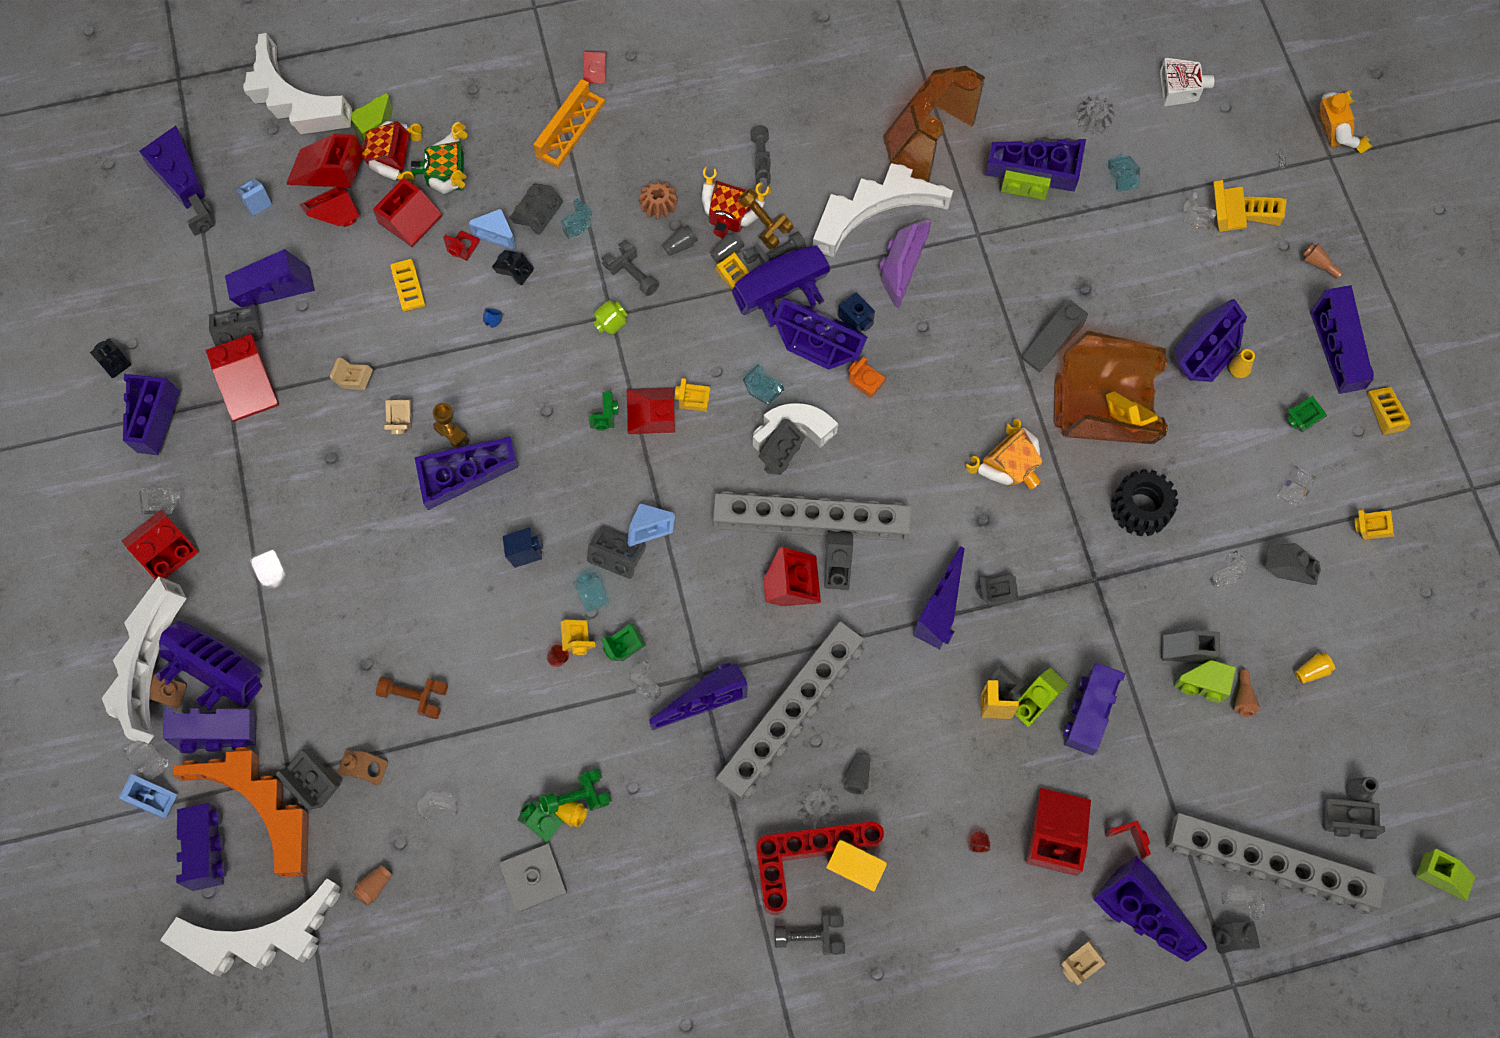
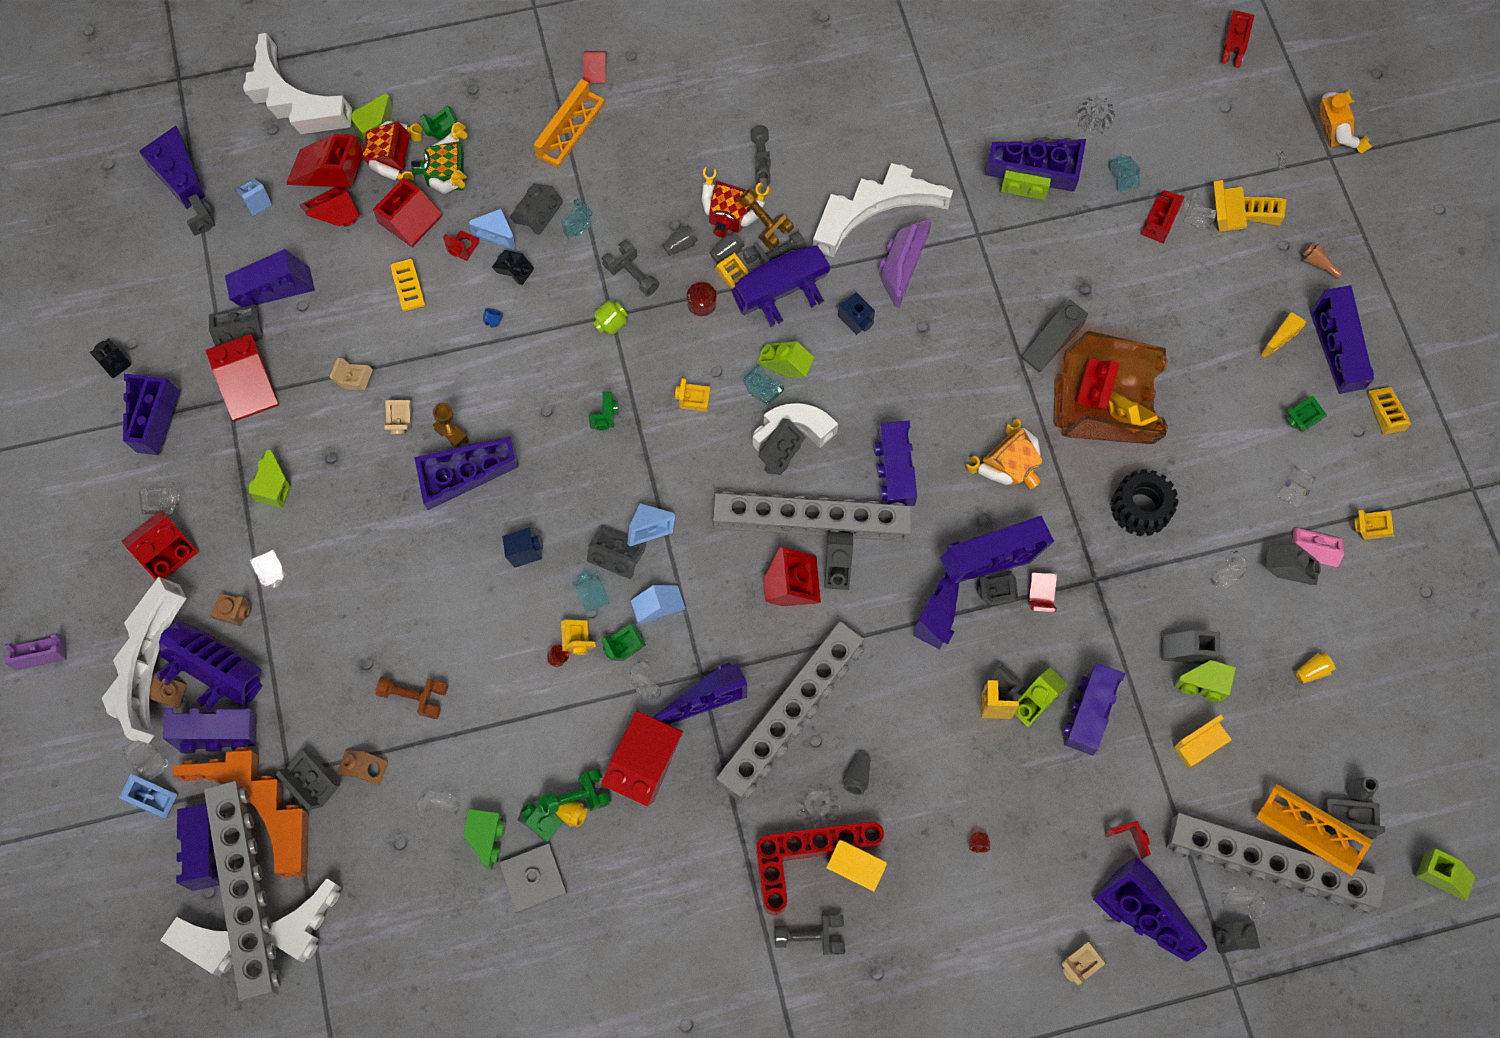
(36, 652): none -> medium lavender hinge
(218, 801): none -> light grey brick
(231, 609): none -> medium nougat bracket
(270, 482): none -> lime slope
(370, 887): nougat cone -> none
(439, 124): none -> green bracket
(482, 833): none -> bright green slope
(642, 758): none -> red slope
(650, 410): red slope -> none
(657, 602): none -> light blue slope
(658, 199): nougat gear -> none
(701, 299): none -> clear red head
(786, 359): none -> lime slope
(817, 335): dark purple wedge -> none
(865, 377): orange bracket -> none
(896, 464): none -> dark purple wedge
(915, 132): clear orange windscreen -> none
(997, 550): none -> dark purple wedge
(1042, 592): none -> bracket
(1059, 832): red slope -> none
(1097, 383): none -> red bracket
(1162, 216): none -> red hinge
(1183, 81): white torso -> none
(1203, 742): none -> yellow panel
(1211, 342): dark purple wedge -> none
(1237, 36): none -> red hinge
(1242, 364): yellow cone -> none
(1246, 701): nougat cone -> none
(1289, 329): none -> yellow slope
(1311, 833): none -> light orange fence
(1324, 548): none -> bright pink slope

